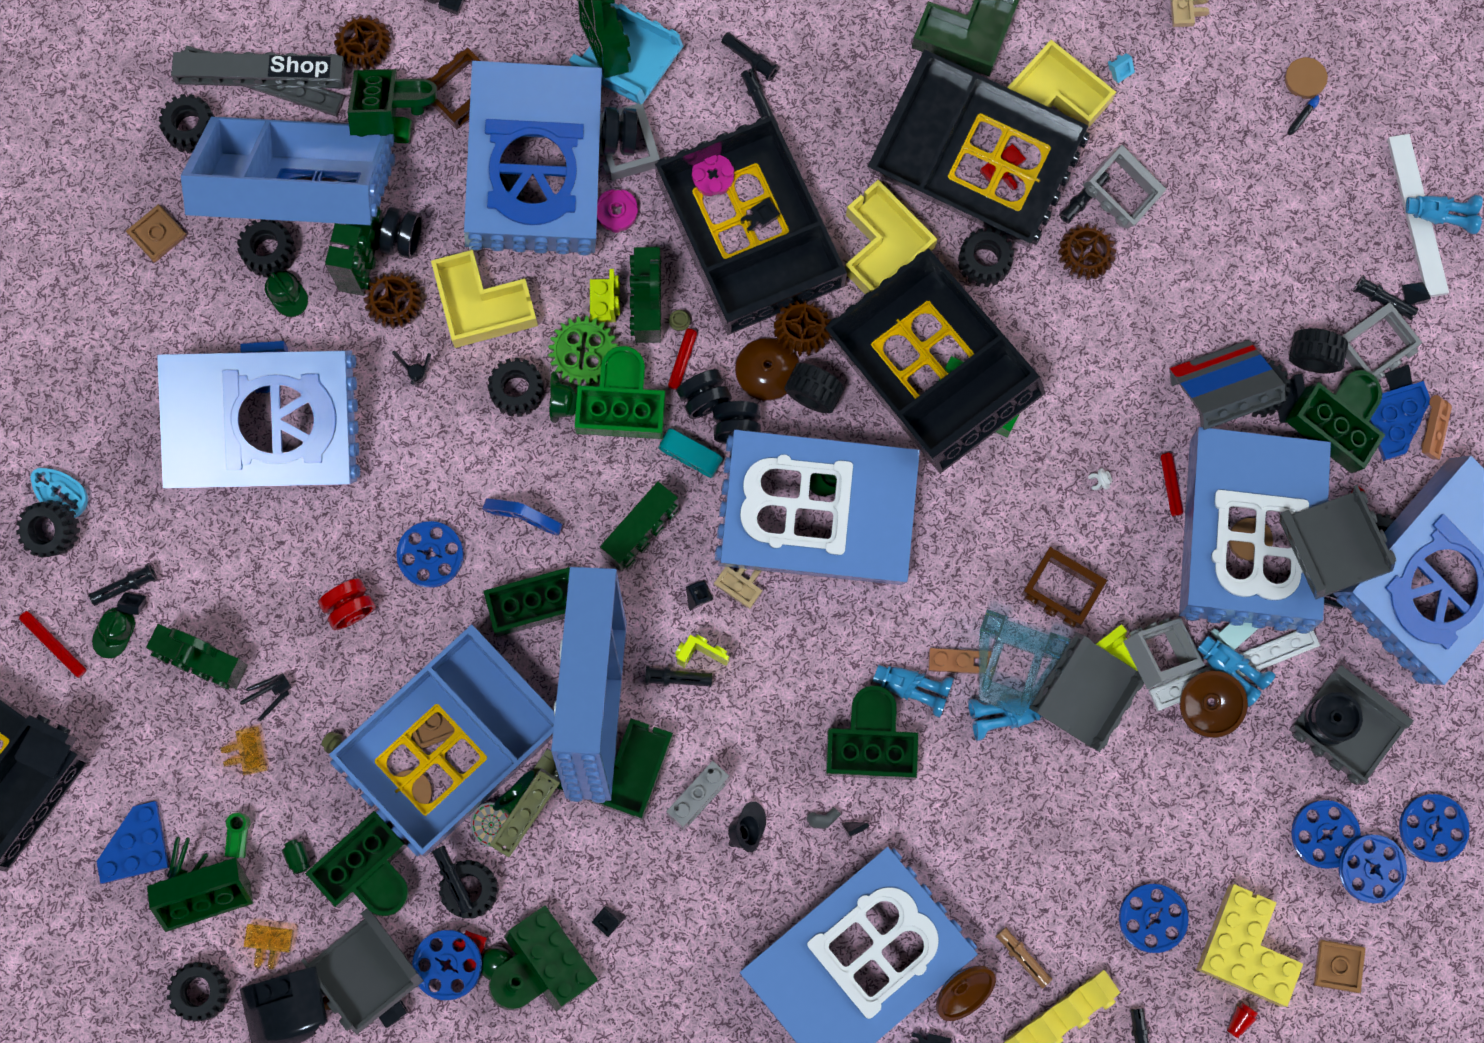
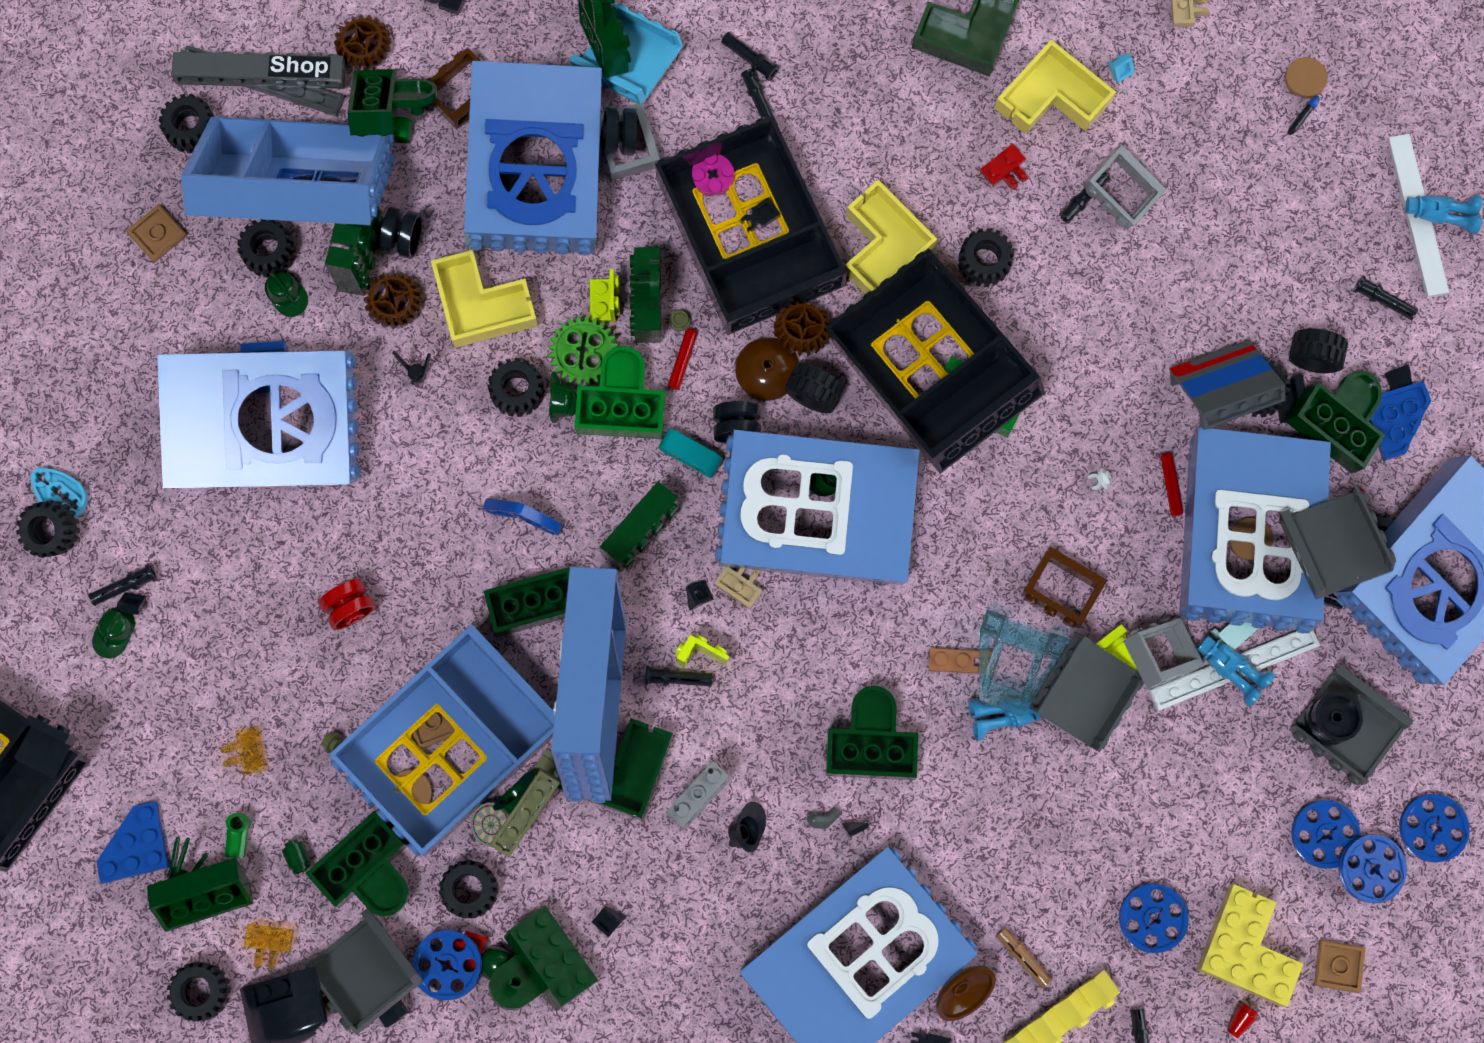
(52, 644): red axle -> none
(195, 654): dark green brick -> none
(277, 684): black plant -> none
(427, 543): blue wedge -> none
(453, 880): black pin -> none
(620, 221): dark pink plate -> none
(703, 393): black wheel -> none
(904, 684): dark azure piece -> none
(935, 130): black panel -> none
(1071, 240): reddish brown gear -> none
(1228, 707): reddish brown dish -> none
(1402, 329): light grey window -> none
(1415, 293): black slope -> none
(1436, 427): nougat plate -> none

